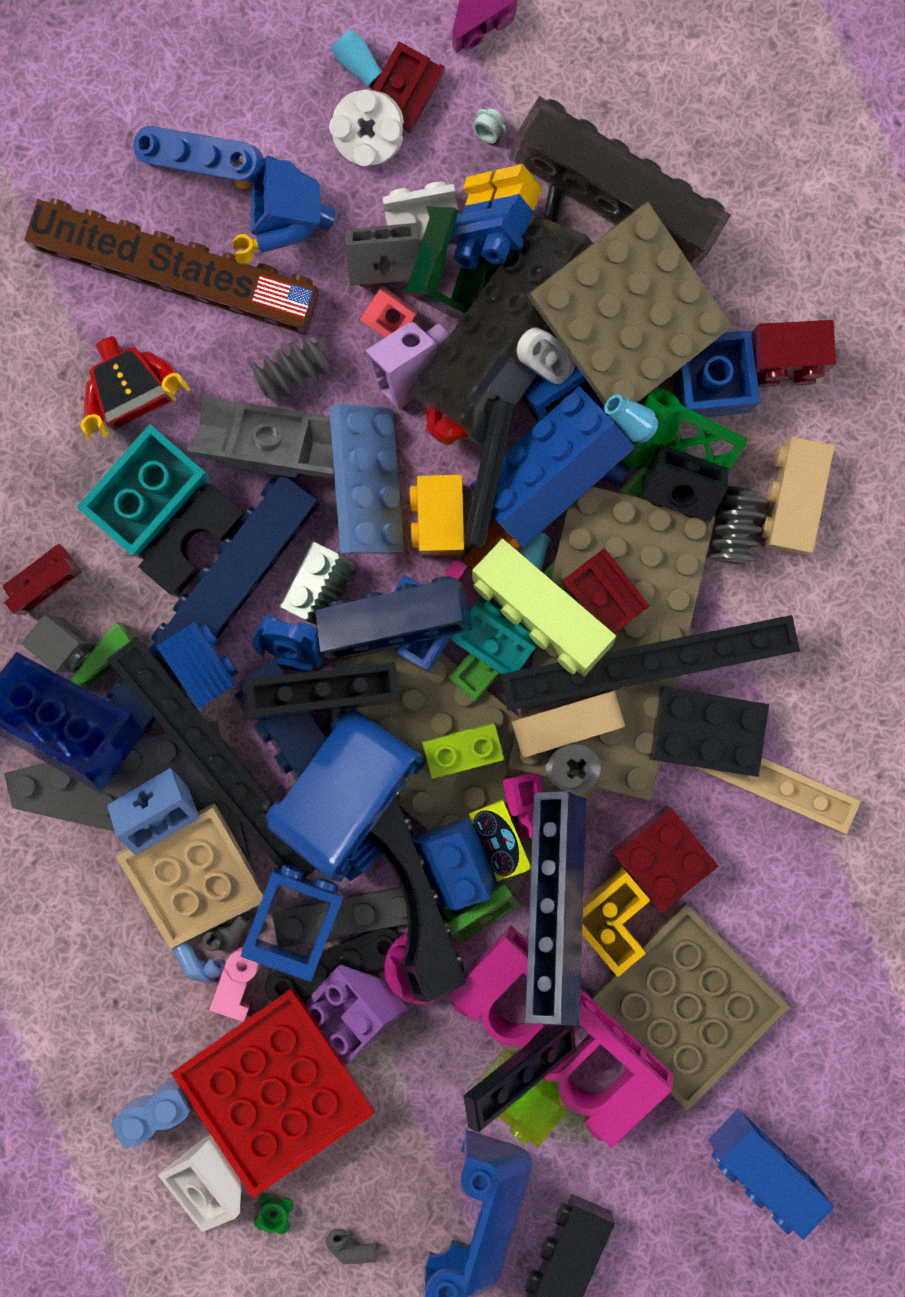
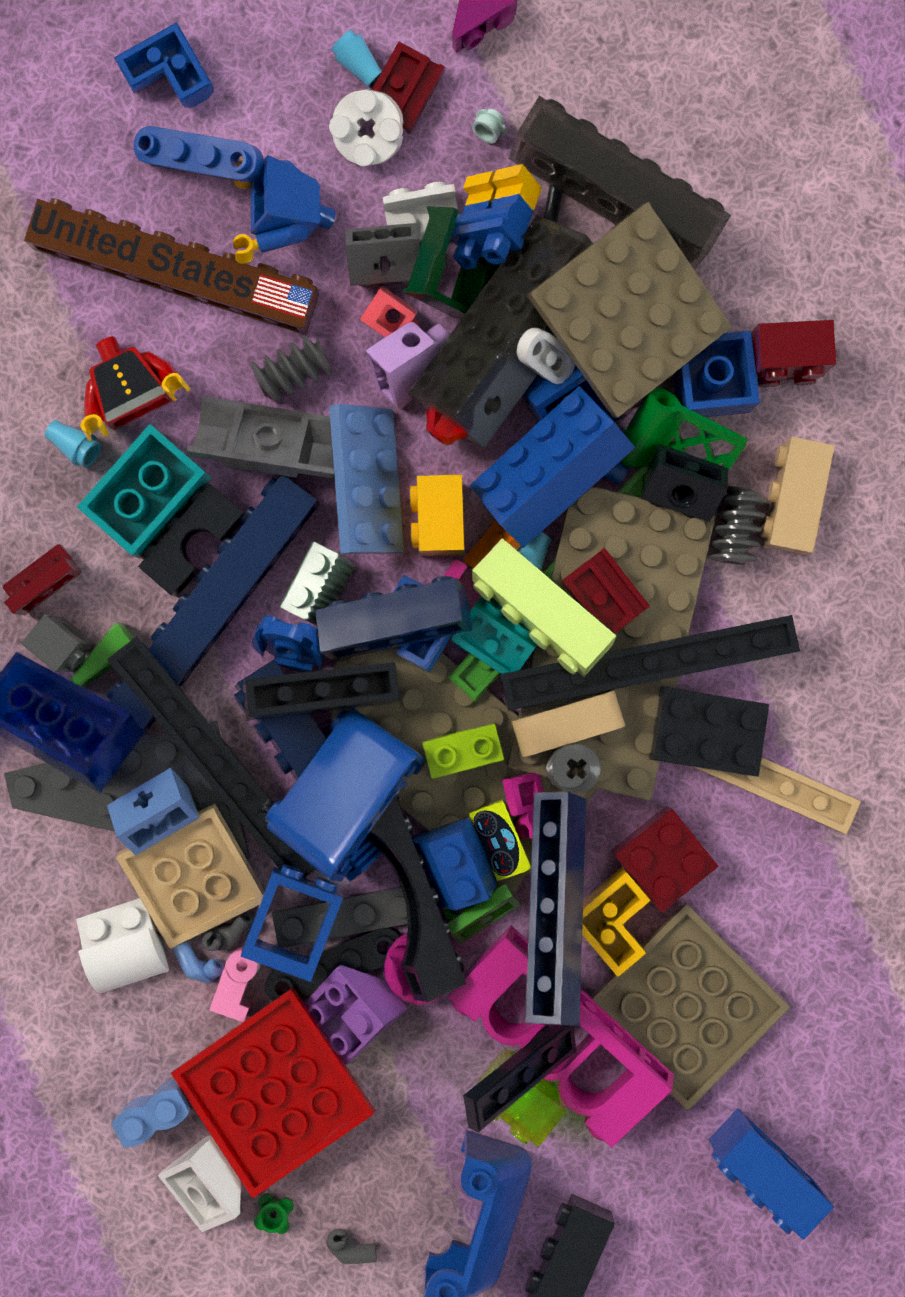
(73, 443): none -> medium azure cone
(120, 946): none -> white brick
(169, 56): none -> blue brick
(198, 663): blue brick -> none
(489, 473): black axle -> none
(632, 418): medium azure cone -> none

